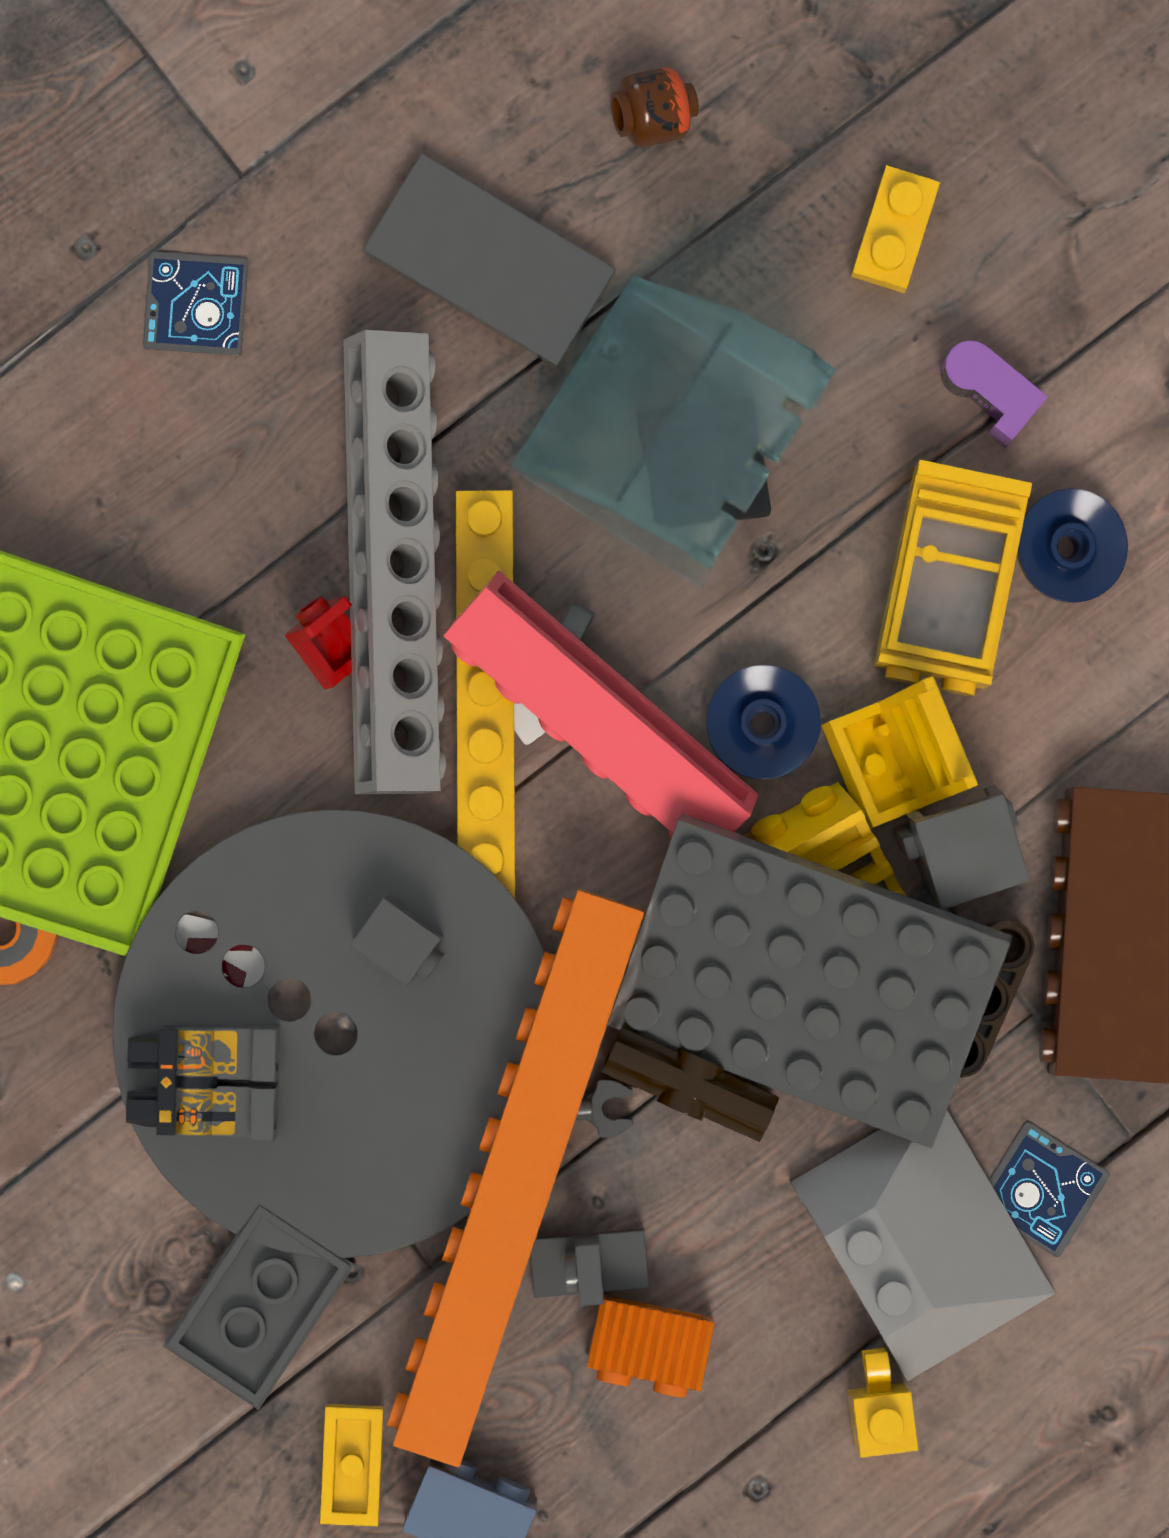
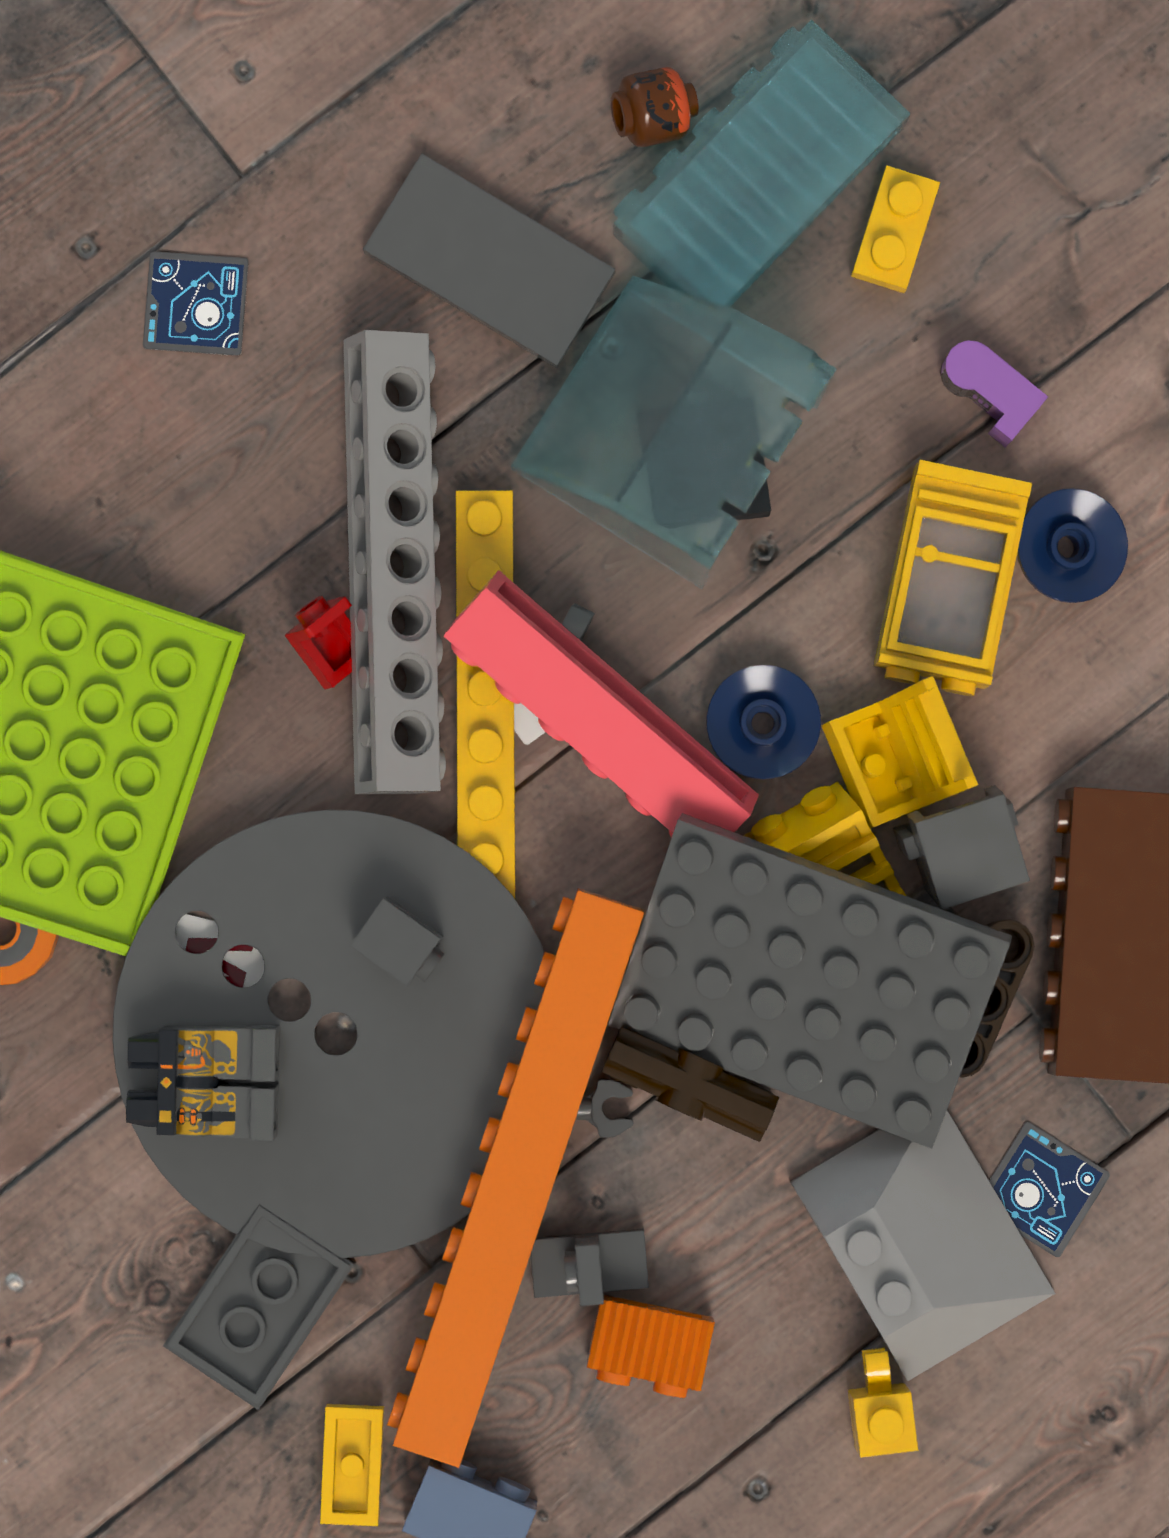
(759, 168): none -> clear light blue brick

